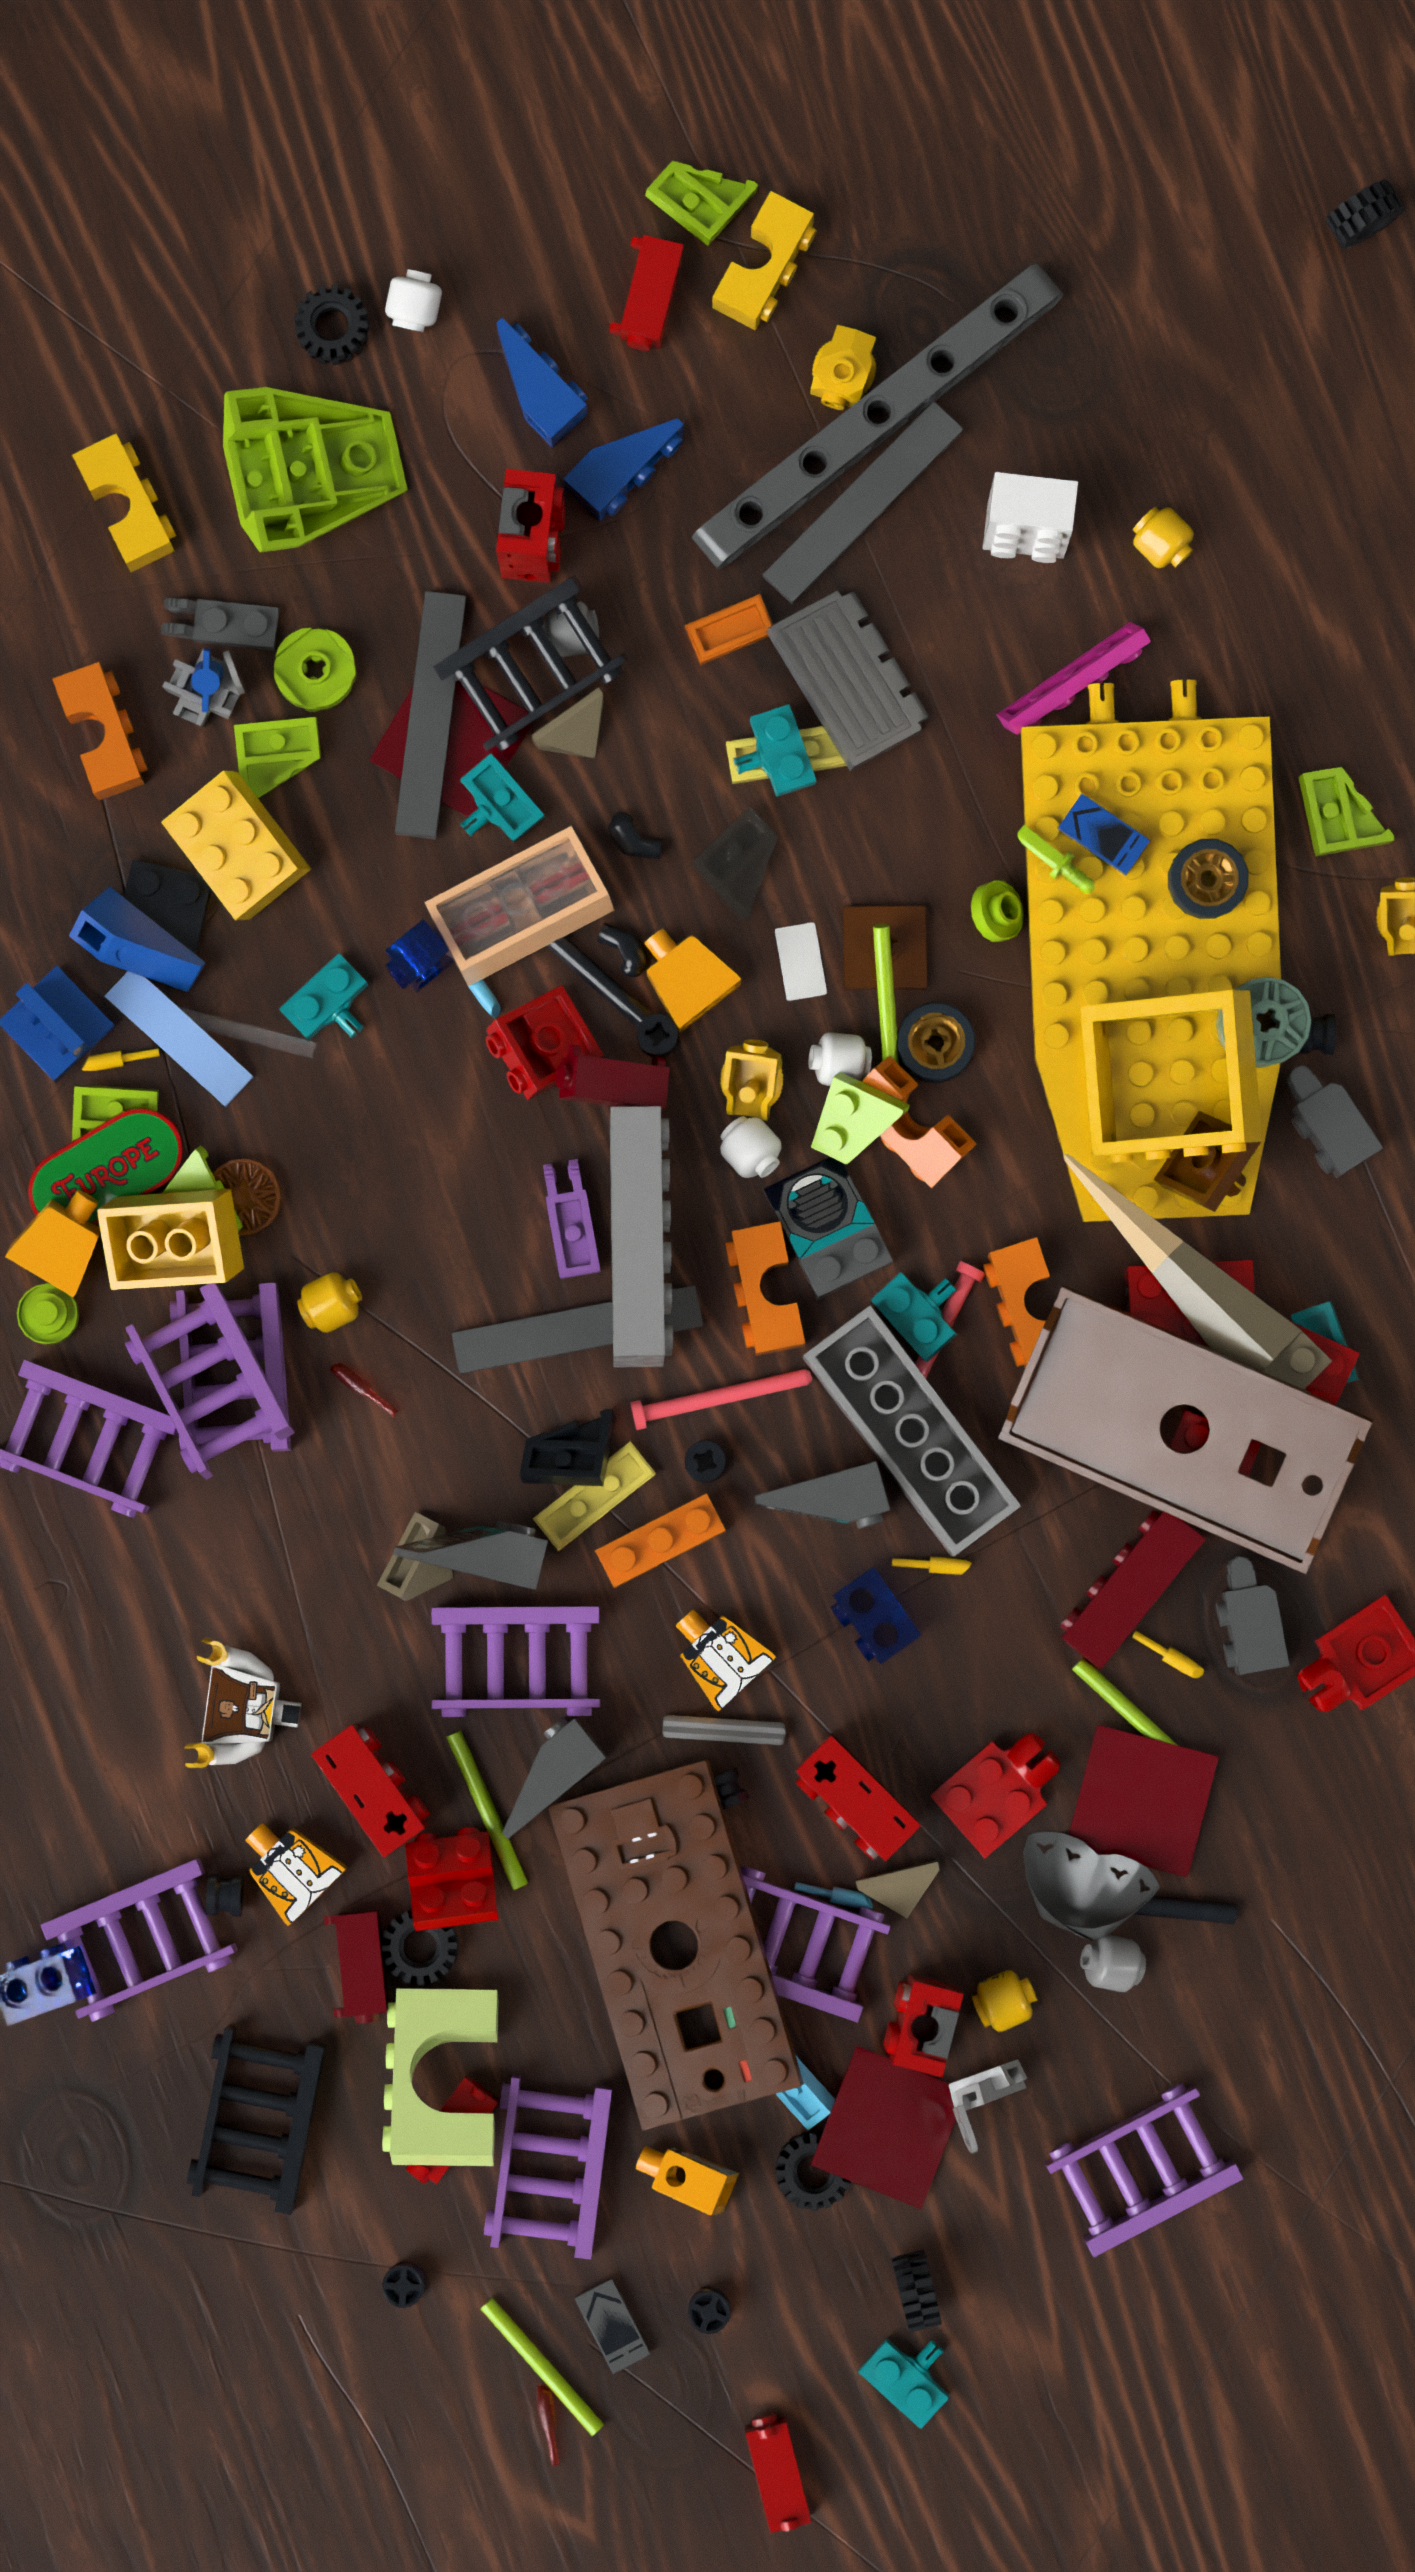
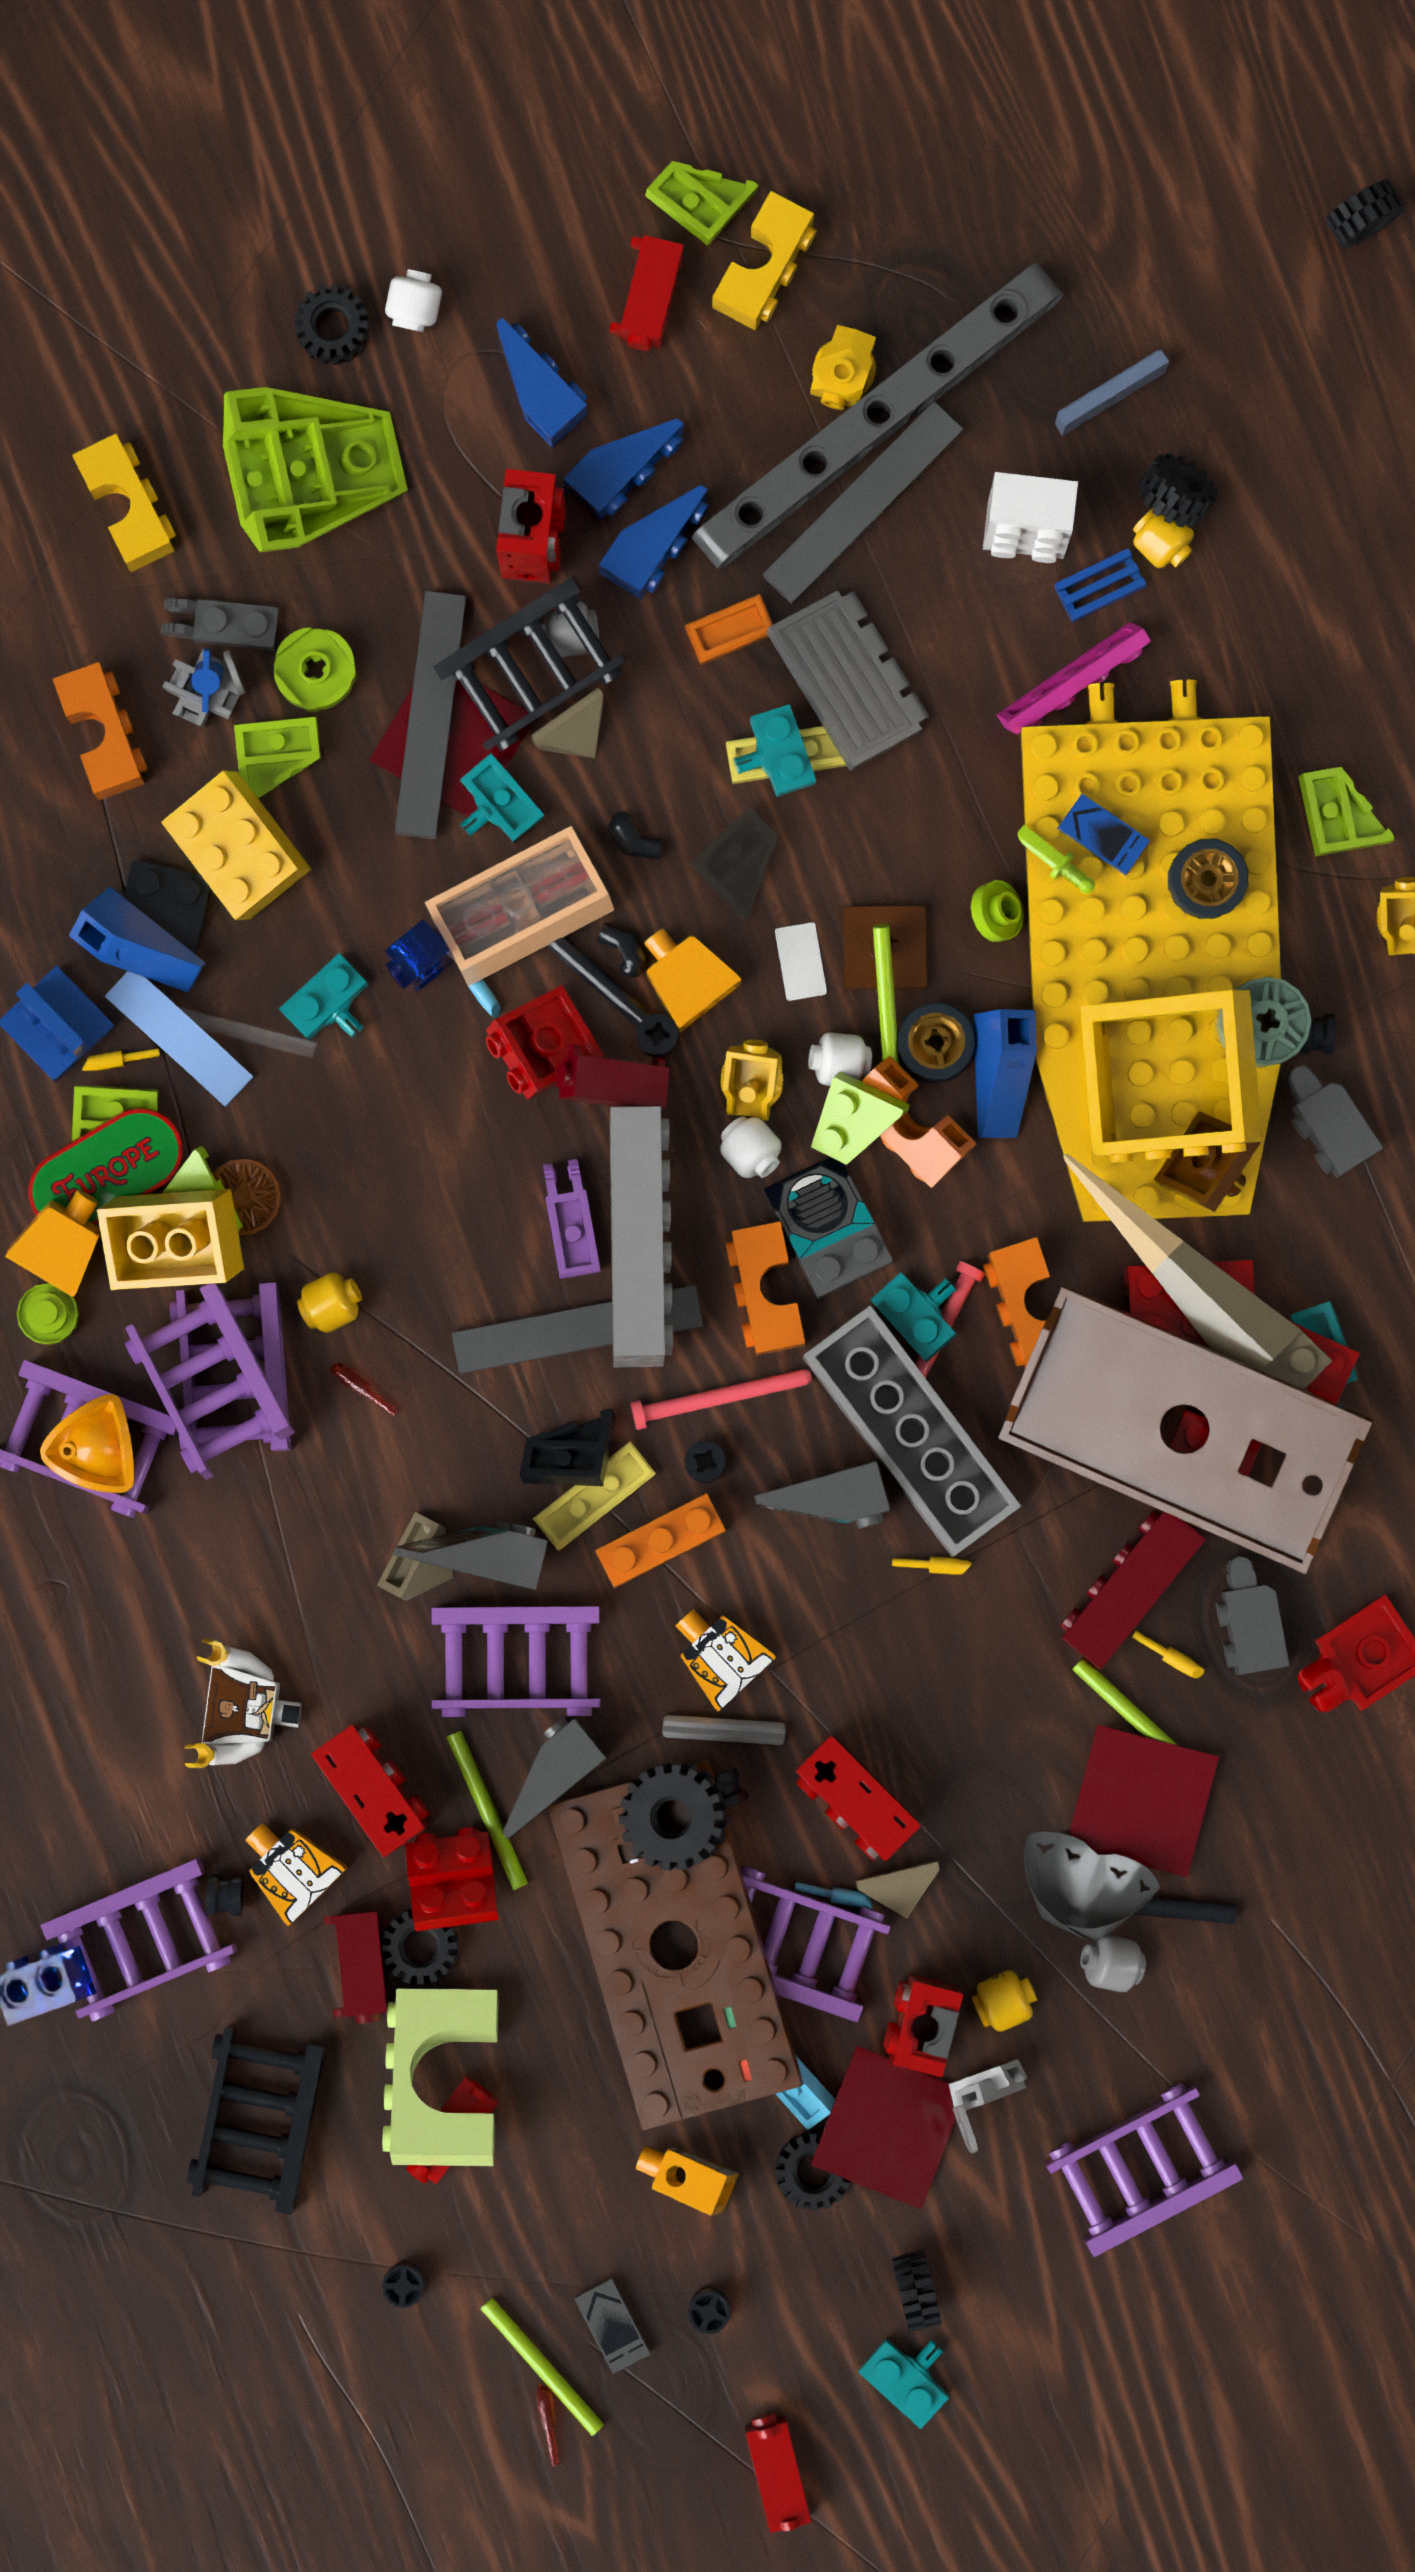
(93, 1447): none -> light orange hat
(582, 2191): medium lavender fence -> none
(645, 546): none -> blue slope
(705, 1807): none -> black tyre
(884, 1610): clear blue brick -> none
(997, 1791): red plate -> none
(1003, 1069): none -> blue slope
(1111, 392): none -> sand blue tile
(1131, 569): none -> blue tile
(1177, 490): none -> black tyre

